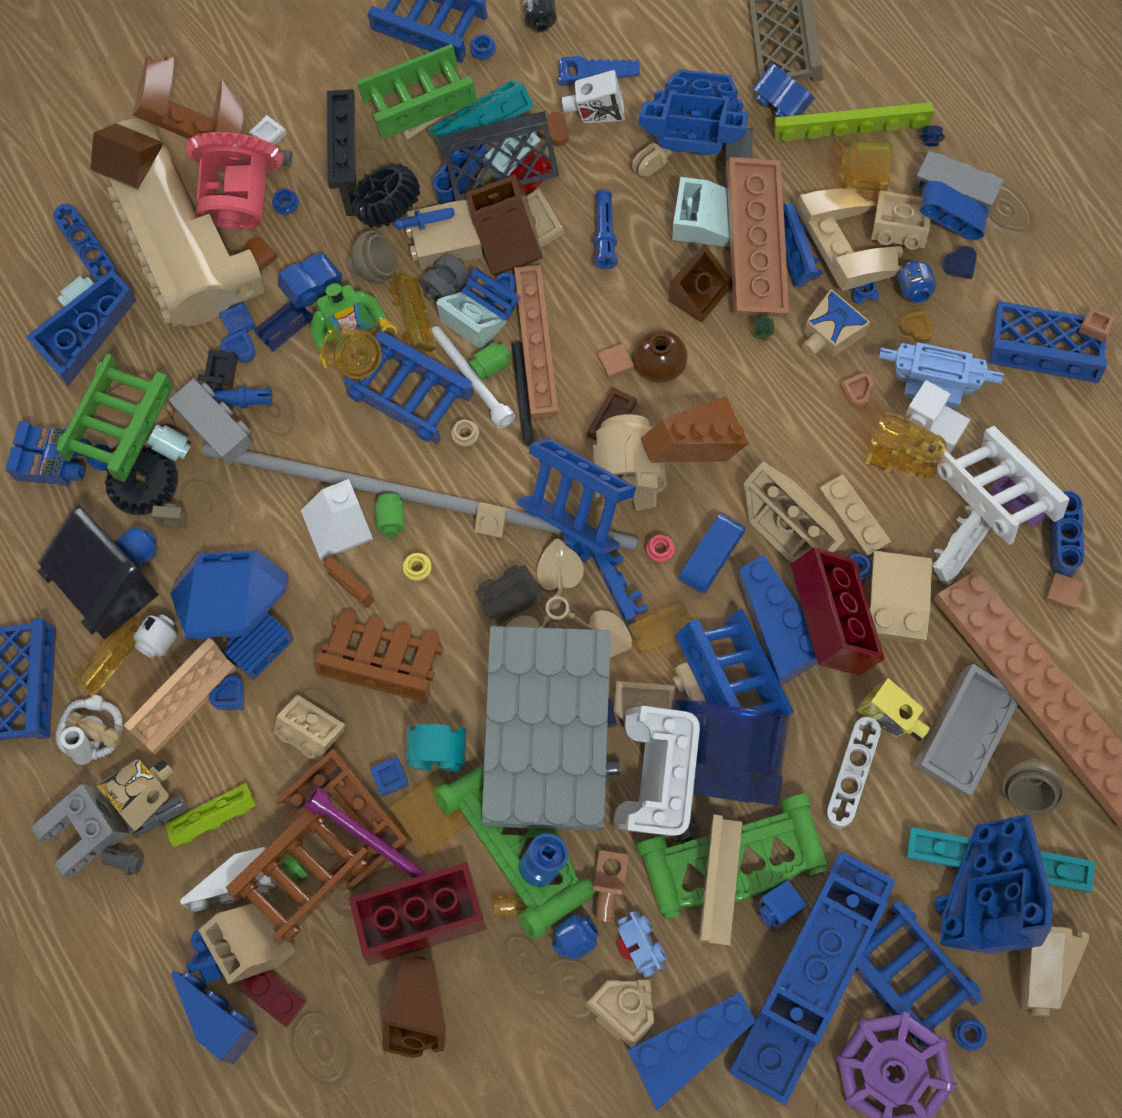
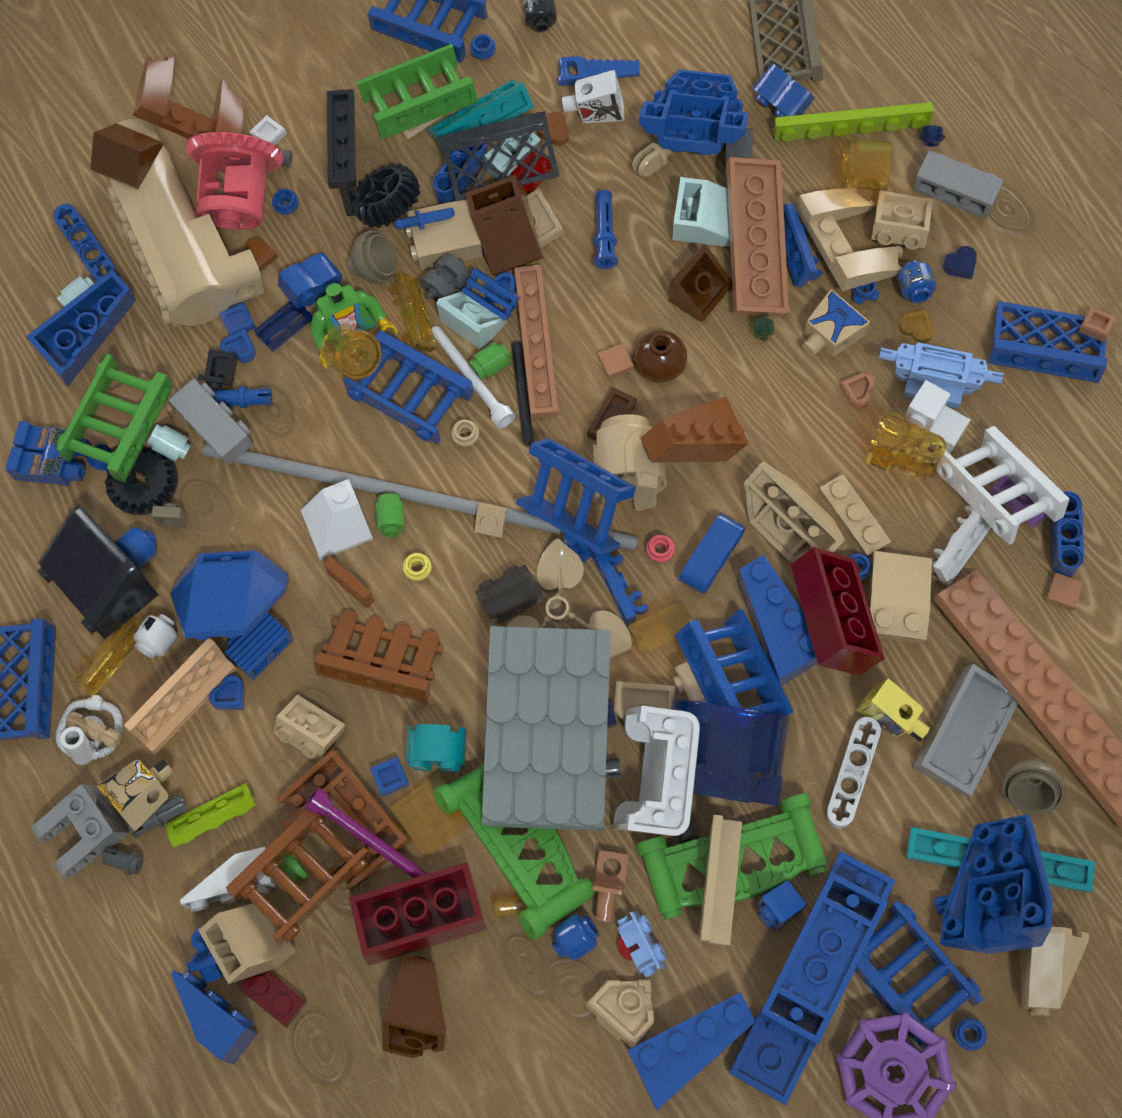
(543, 860): blue wheel -> none
(953, 210): blue beam -> none

